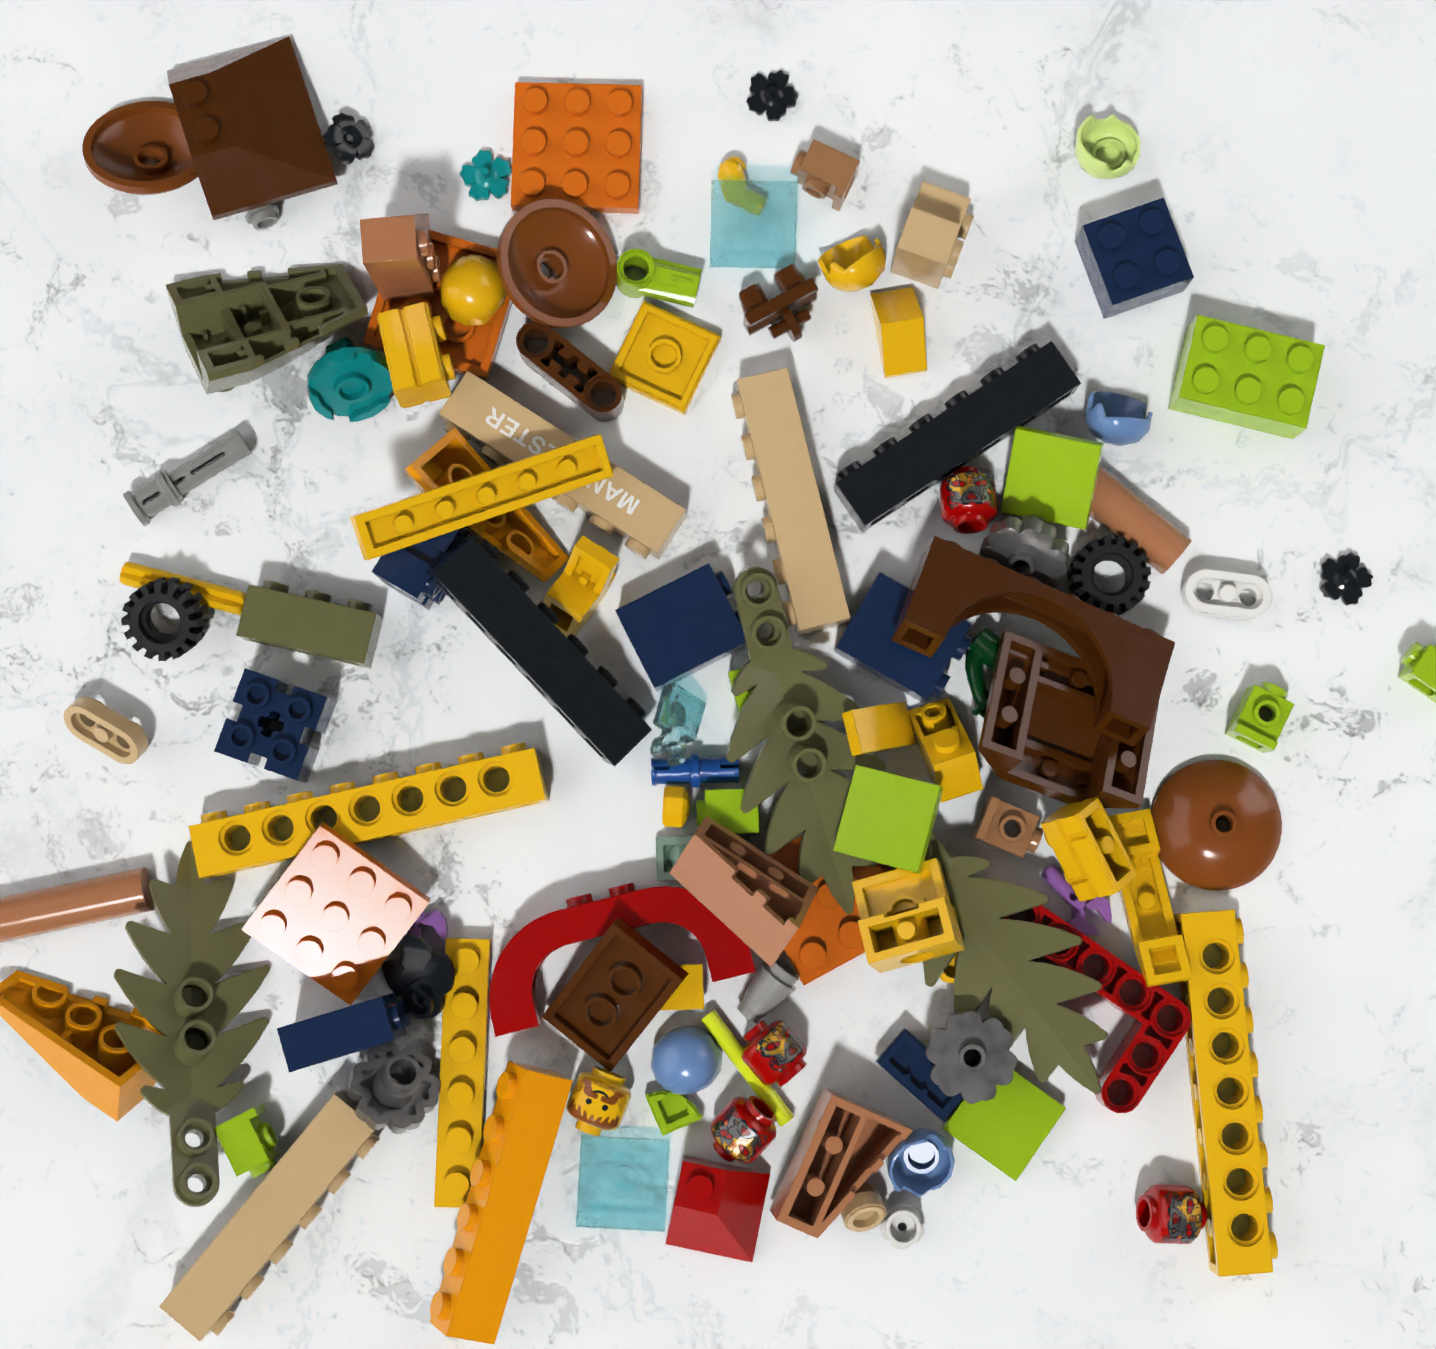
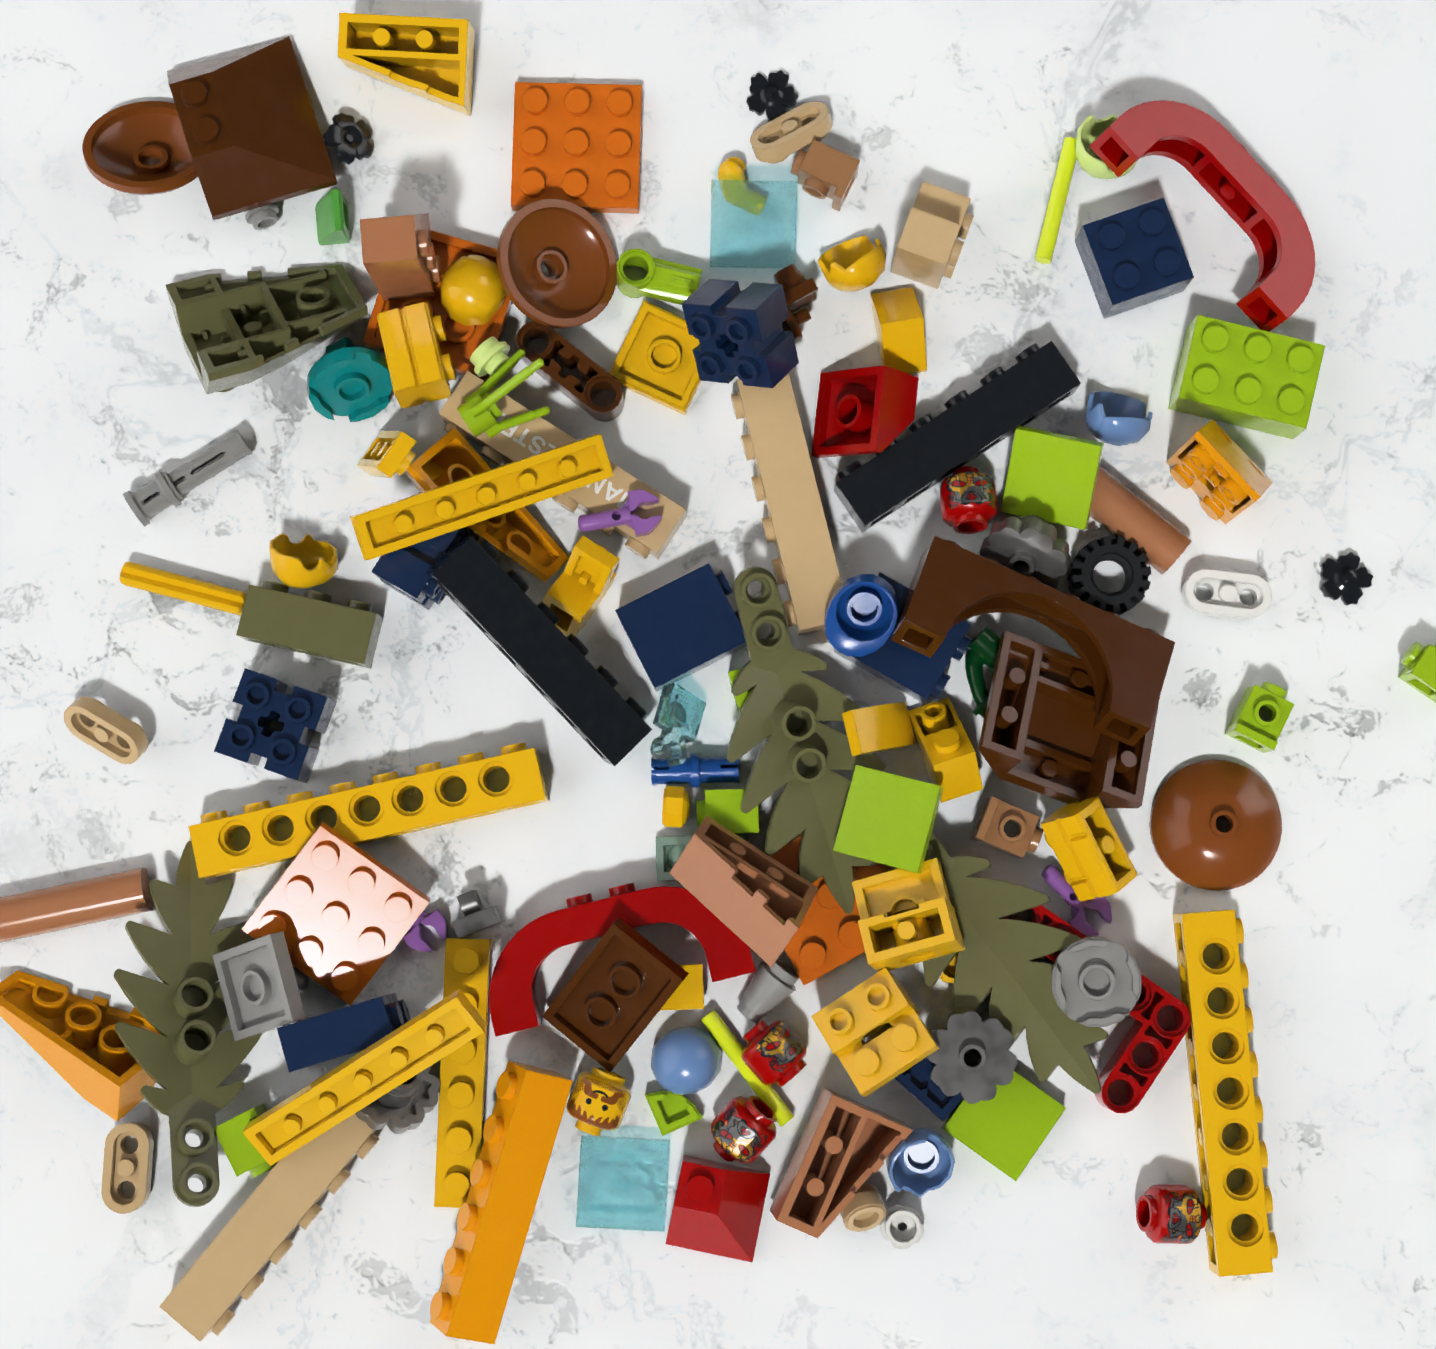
(125, 1165): none -> tan plate
(145, 632): black tyre -> none
(260, 986): none -> light grey tile
(303, 563): none -> yellow hair
(332, 219): none -> bright green slope
(365, 1077): none -> yellow plate
(388, 454): none -> yellow plate
(413, 54): none -> yellow wedge
(420, 977): black plate -> none
(475, 916): none -> flat silver tile
(480, 406): none -> lime plant
(486, 176): teal plant -> none
(489, 356): none -> yellowish green plate
(624, 515): none -> medium lavender bar
(740, 333): none -> dark blue brick
(791, 132): none -> tan plate
(861, 615): none -> blue hat
(862, 410): none -> red slope
(875, 1031): none -> yellow brick
(1057, 202): none -> neon yellow bar
(1095, 981): none -> light grey tile
(1147, 904): yellow slope -> none
(1218, 473): none -> light orange slope
(1236, 185): none -> red arch

